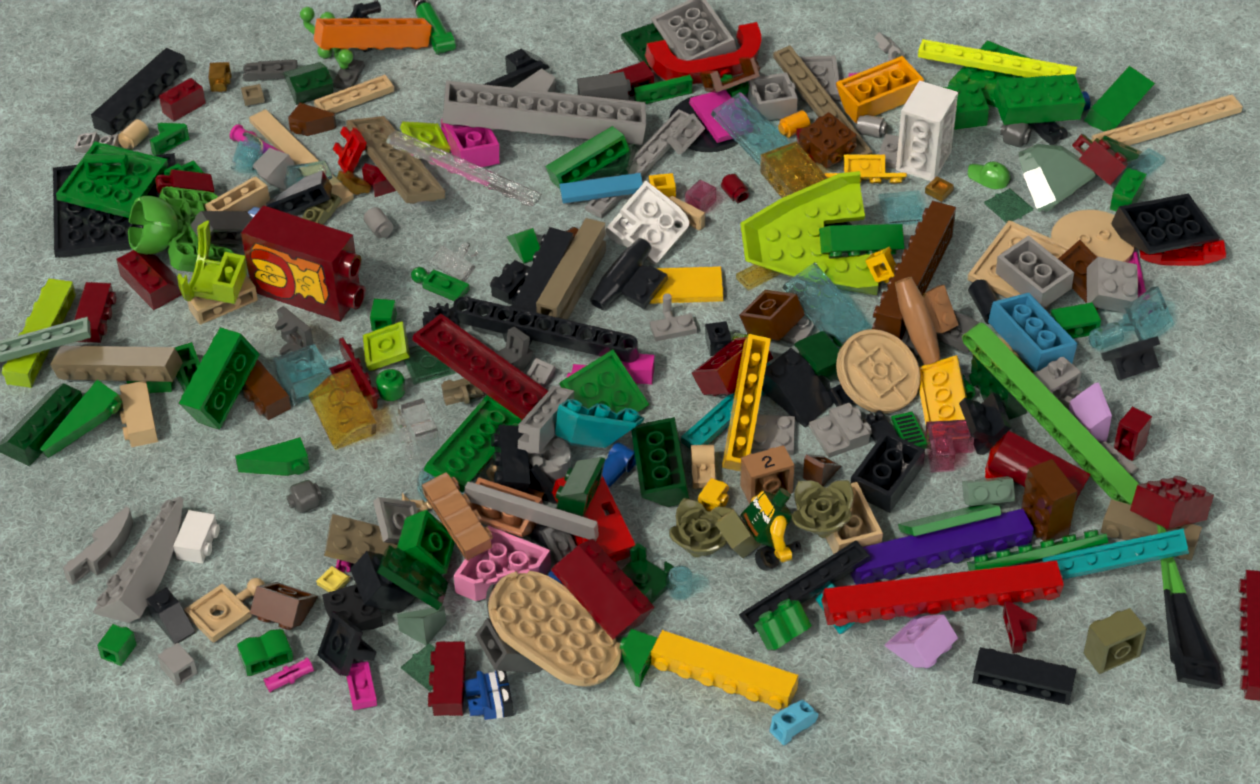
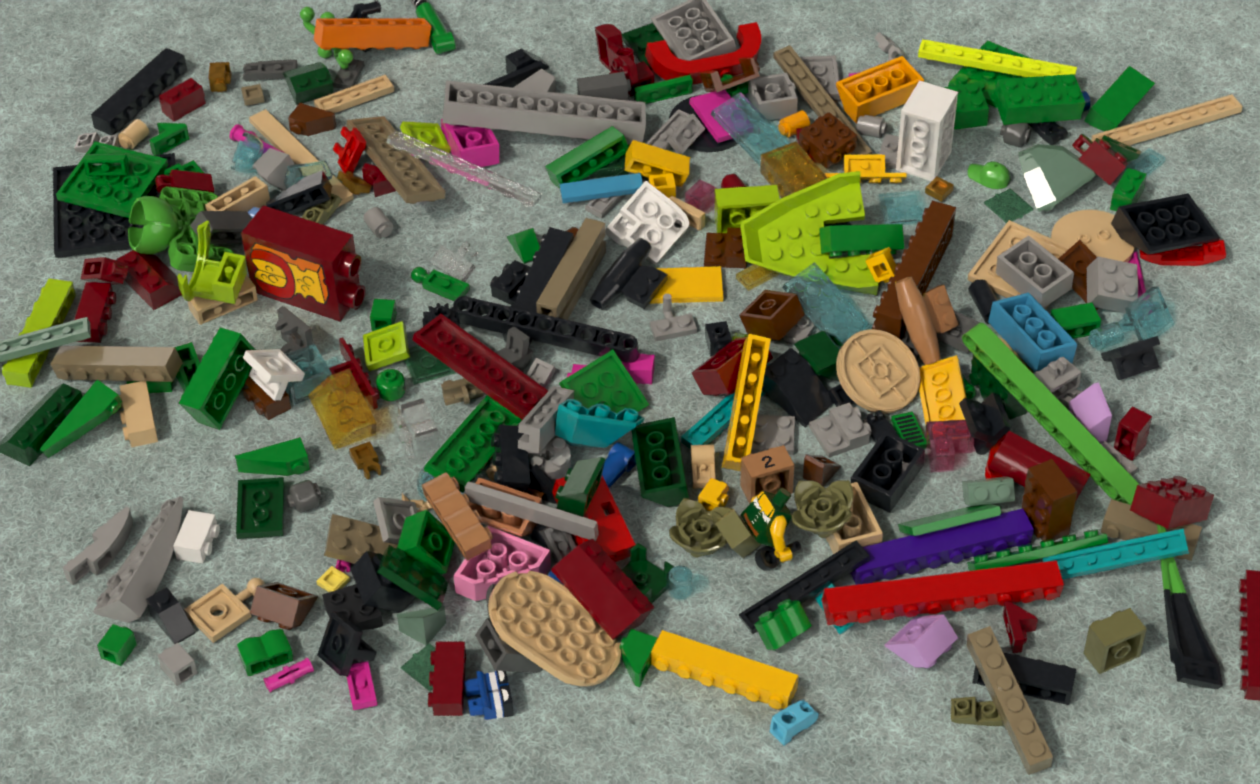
(104, 270): none -> dark red brick
(260, 508): none -> dark green plate
(272, 371): none -> white bracket
(366, 458): none -> pearl gold plate
(612, 52): none -> dark red plate
(654, 161): none -> yellow brick
(725, 249): none -> reddish brown plate
(740, 203): none -> lime brick
(971, 712): none -> olive slope
(1009, 700): none -> dark tan brick

